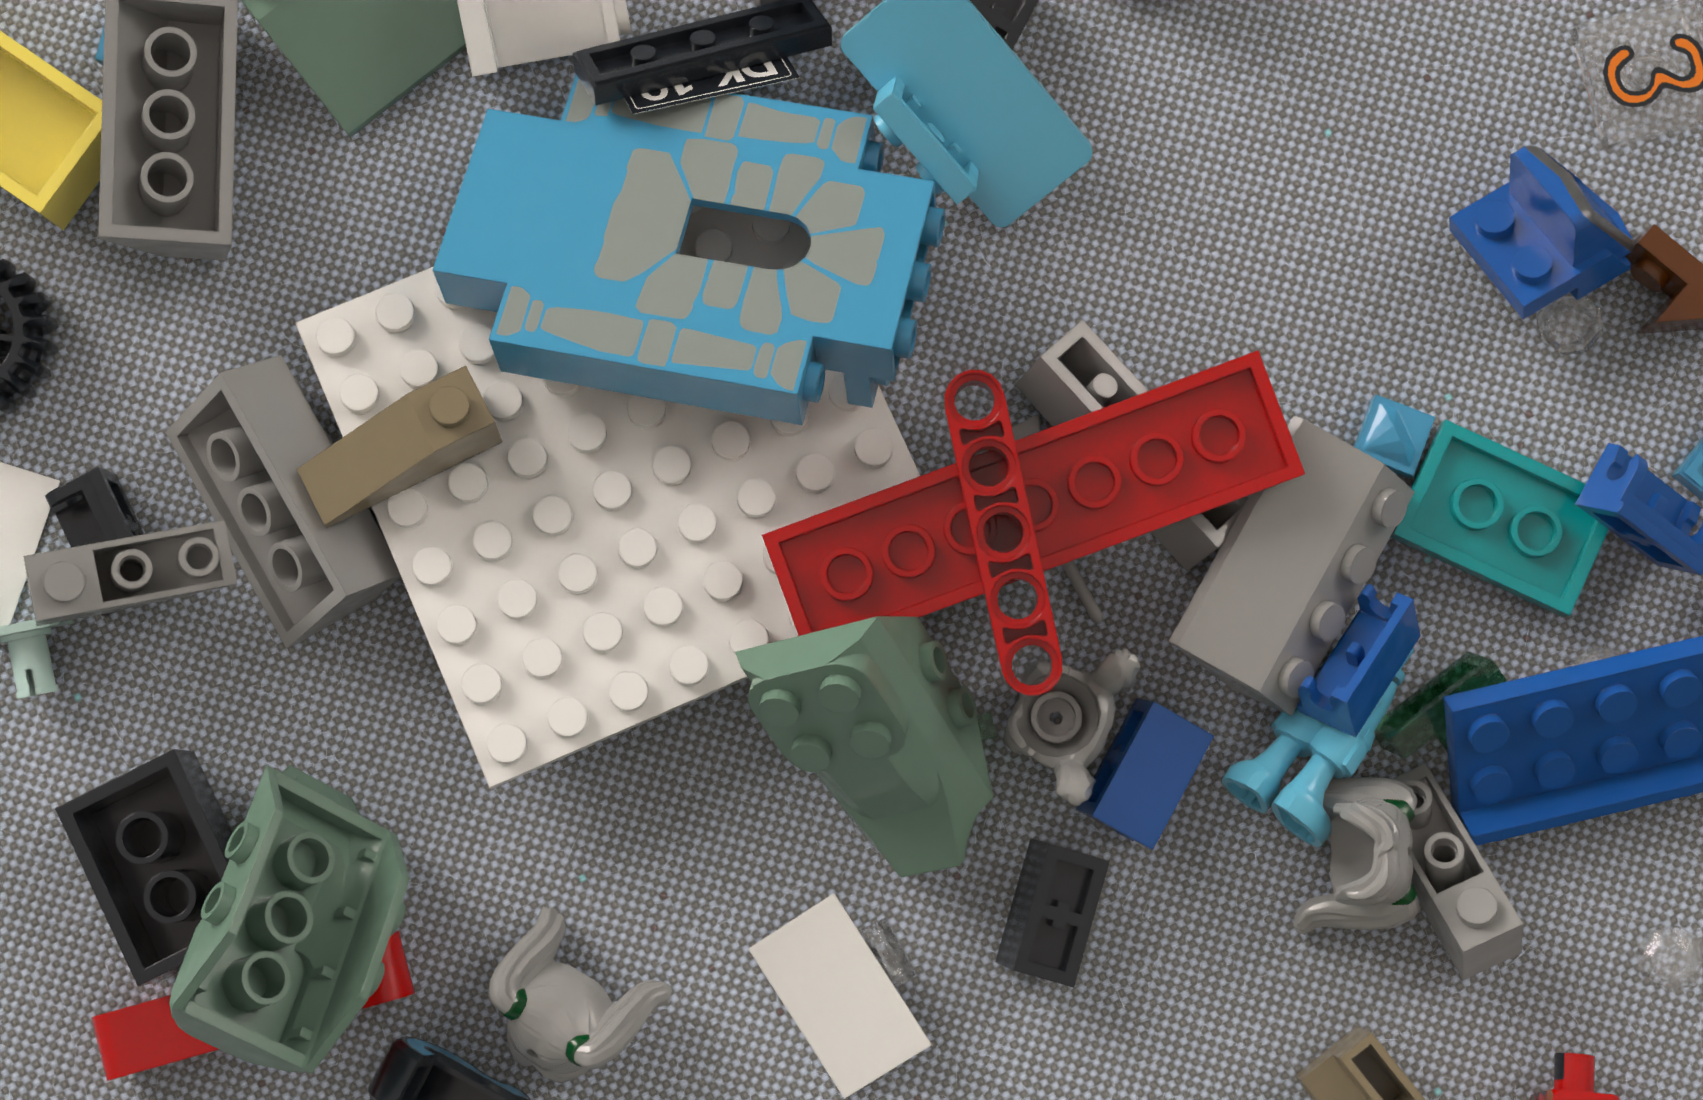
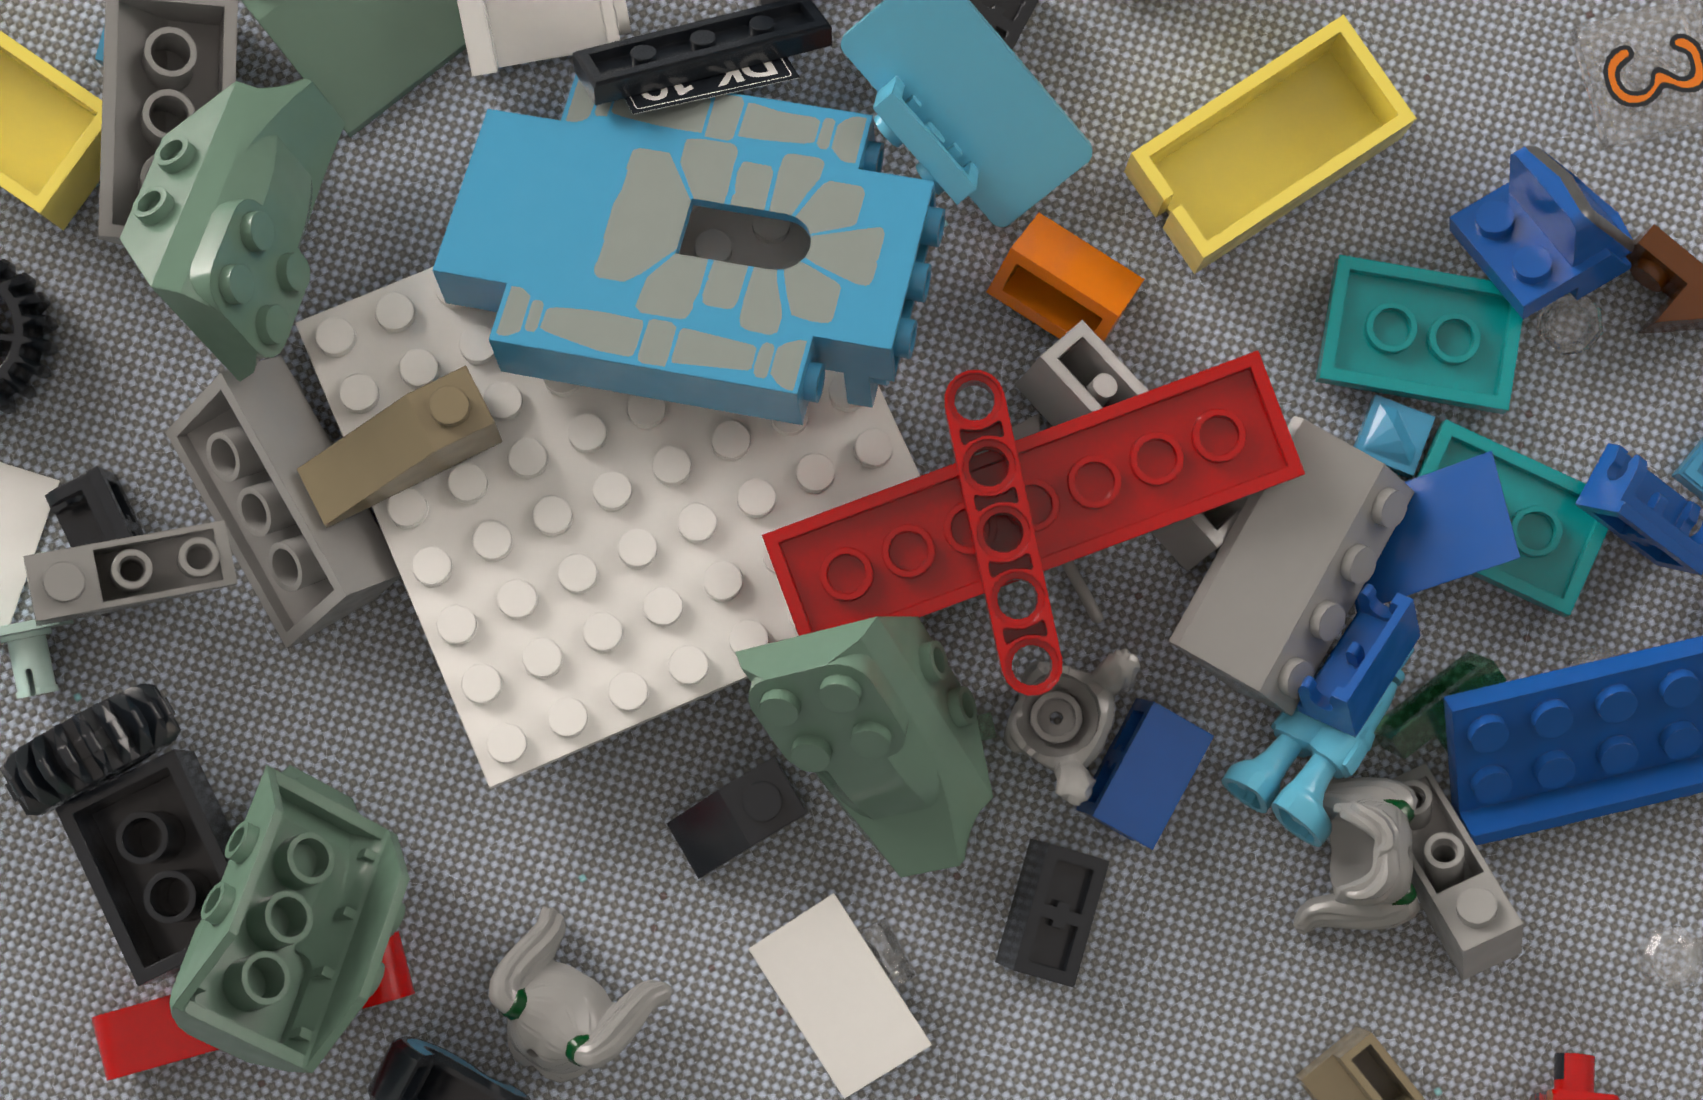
(90, 749): none -> black gear
(229, 213): none -> sand green slope
(737, 817): none -> black slope
(1063, 280): none -> orange brick
(1269, 143): none -> light yellow piece
(1419, 335): none -> teal plate
(1448, 532): none -> blue sticker

